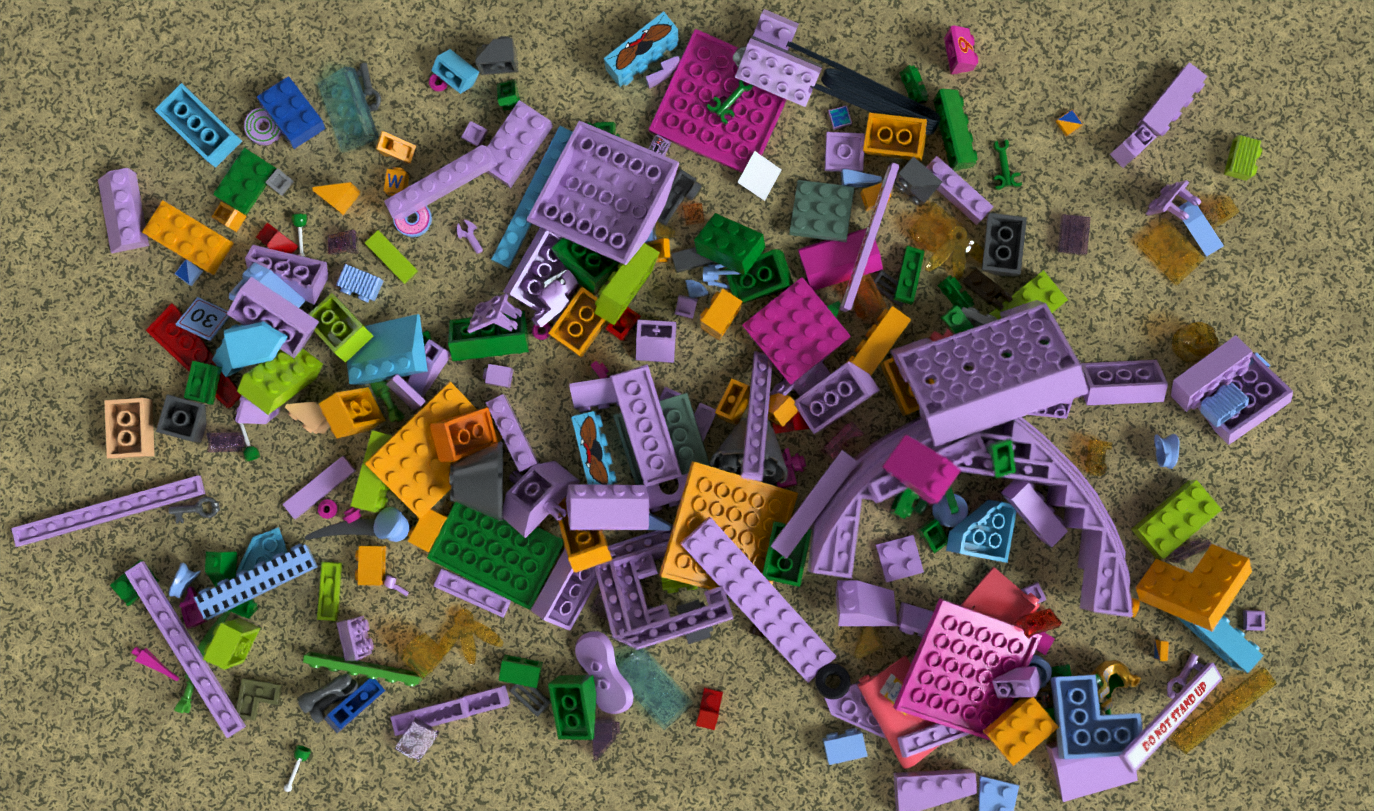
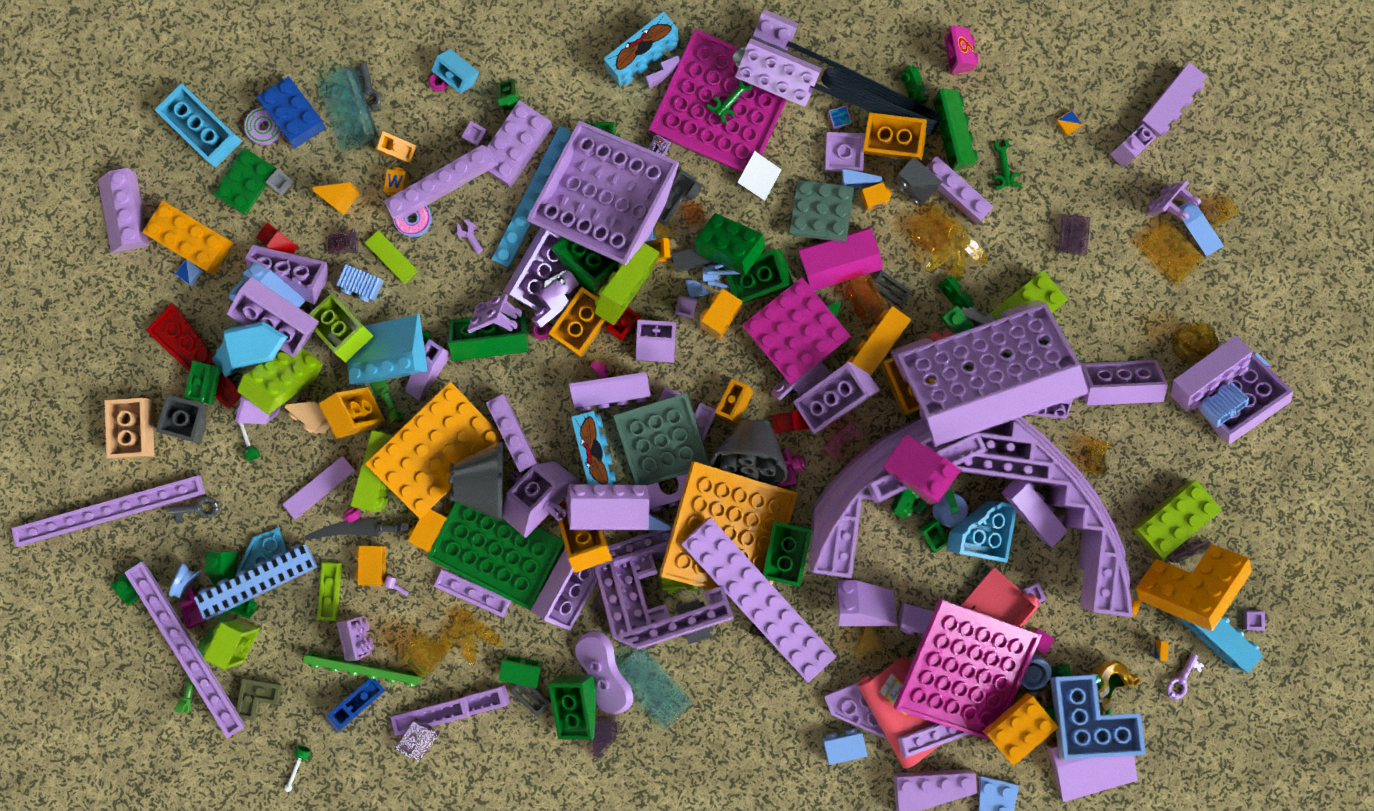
(148, 659): dark pink piece -> none
(203, 319): light blue piece -> none
(225, 442): clear purple hips -> none
(229, 216): light orange slope -> none
(299, 221): hinge -> none
(318, 700): dark grey piece -> none
(333, 509): dark pink plate -> none
(391, 525): light blue piece -> none
(405, 392): lavender tile -> none
(463, 434): orange slope -> none
(497, 57): dark grey slope -> none
(498, 375): lavender brick -> none
(646, 425): lavender tile -> none
(709, 708): red slope -> none
(757, 417): lavender tile -> none
(781, 409): light orange slope -> none
(814, 504): lavender slope -> none
(833, 693): black tyre -> none
(869, 237): lavender tile -> none
(899, 558): lavender plate -> none
(909, 275): green plate -> none
(986, 289): dark brown hinge -> none
(1002, 457): green slope -> none
(1004, 245): dark grey slope -> none
(1018, 683): lavender slope -> none
(1038, 622): clear red plate -> none
(1167, 450): light blue piece -> none
(1170, 717): tile -> none
(1224, 710): clear yellow plate -> none
(1243, 157): lime brick -> none

